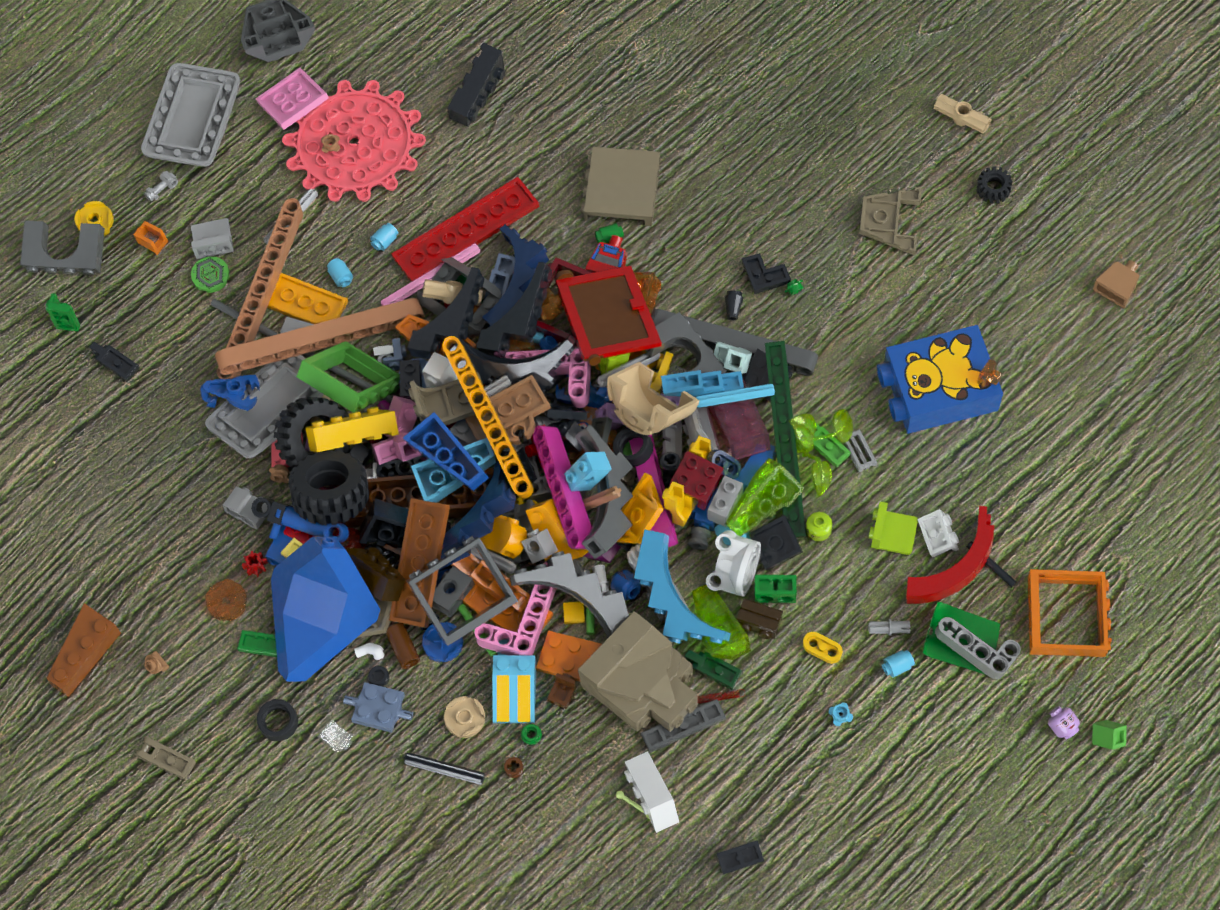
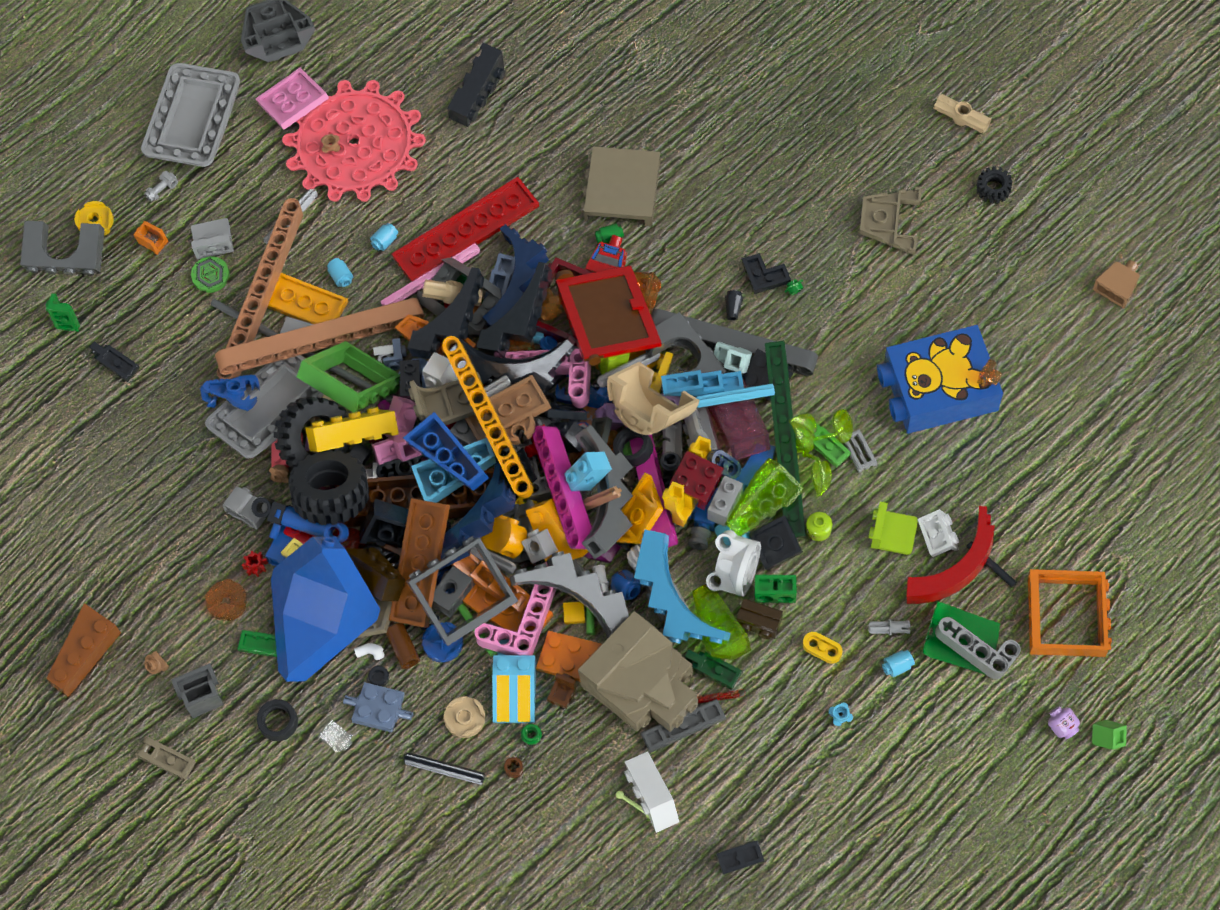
(198, 690): none -> dark grey plate

